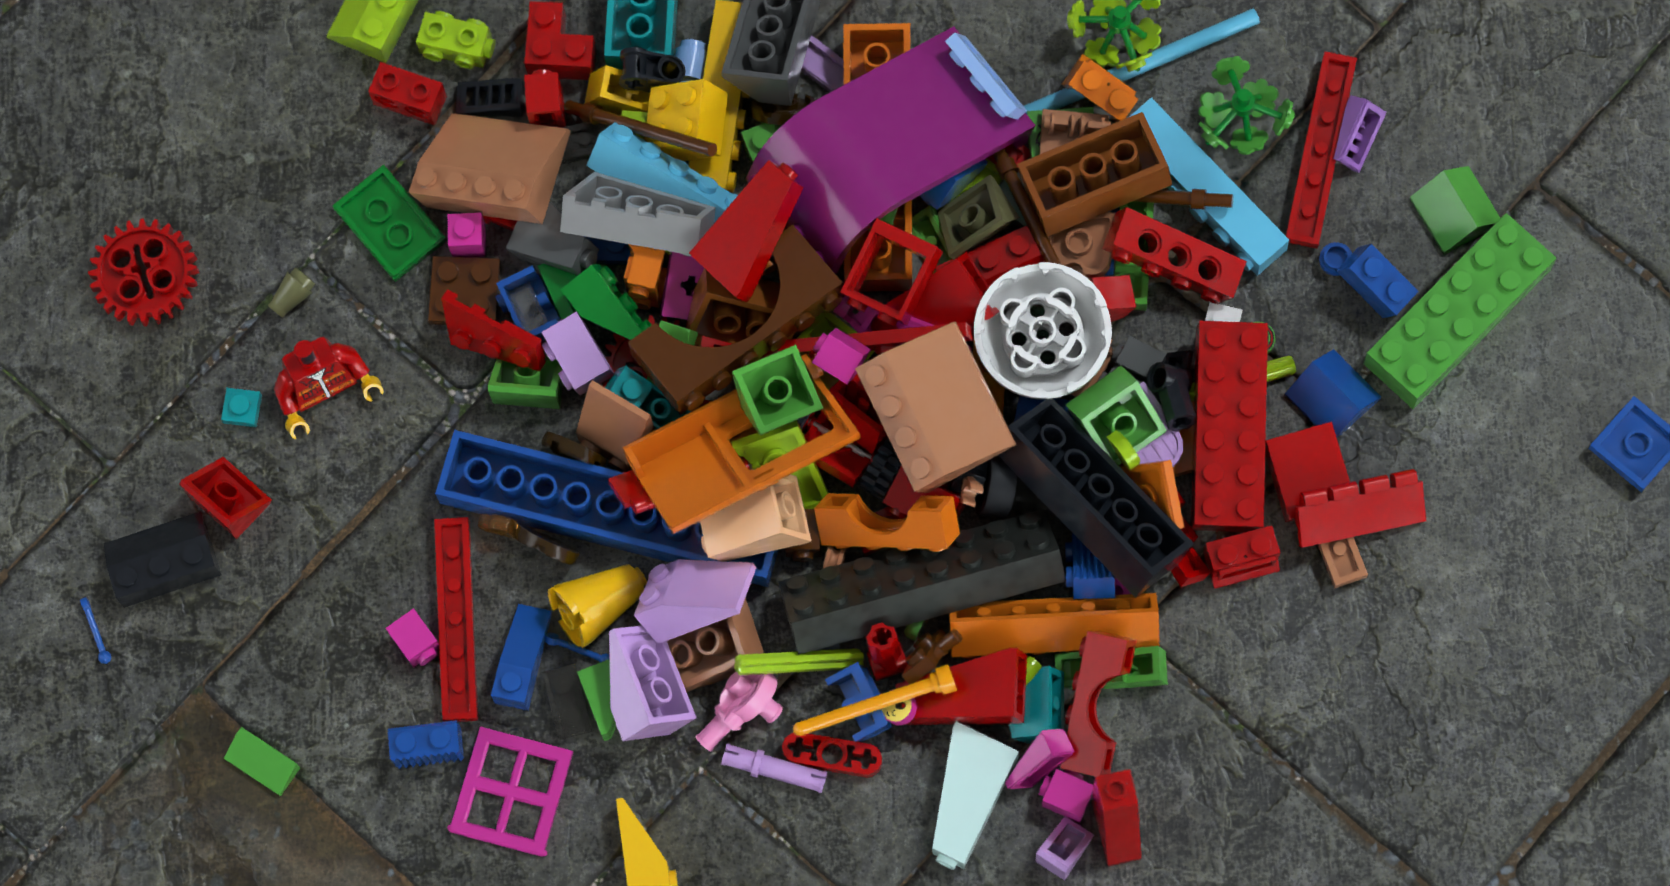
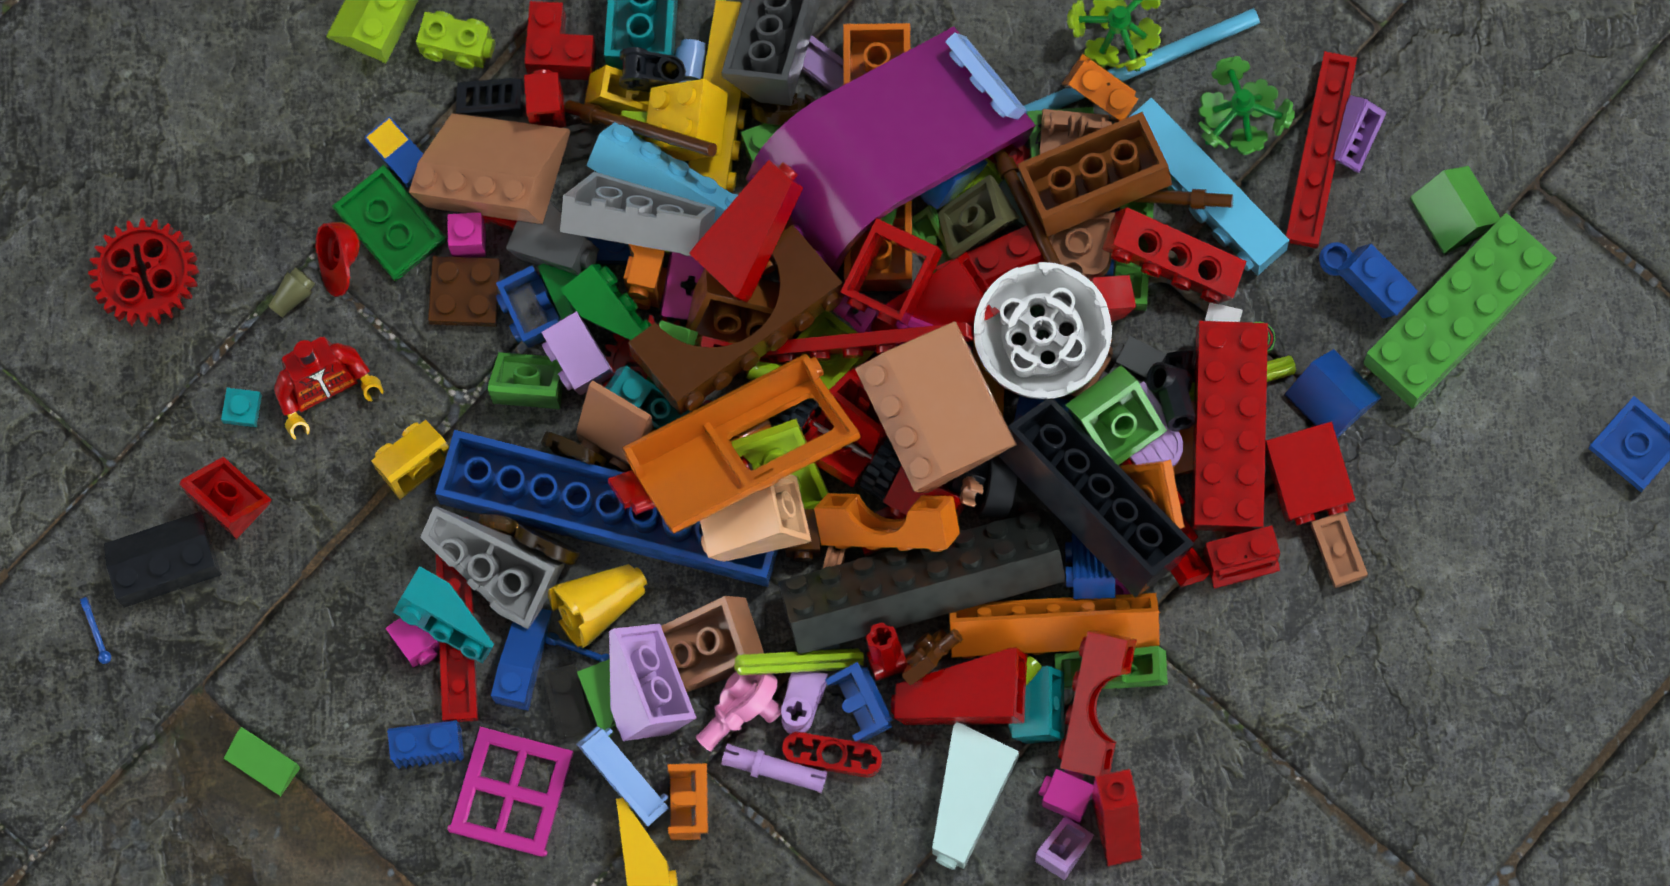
(336, 250): none -> red cap
(395, 149): none -> tile
(407, 93): red brick -> none
(411, 458): none -> yellow slope
(442, 613): none -> teal slope
(477, 332): red wing -> none
(494, 564): none -> light grey wedge
(622, 775): none -> light blue container
(688, 801): none -> orange window
(692, 596): lavender slope -> none
(776, 390): bright green slope -> none
(803, 695): none -> lavender piece
(839, 355): dark pink brick -> none
(900, 713): tile -> none
(914, 630): bright green tile -> none
(939, 682): light orange piece -> none
(1040, 759): dark pink slope -> none
(1124, 450): lime tile -> none
(1353, 513): red windscreen -> none

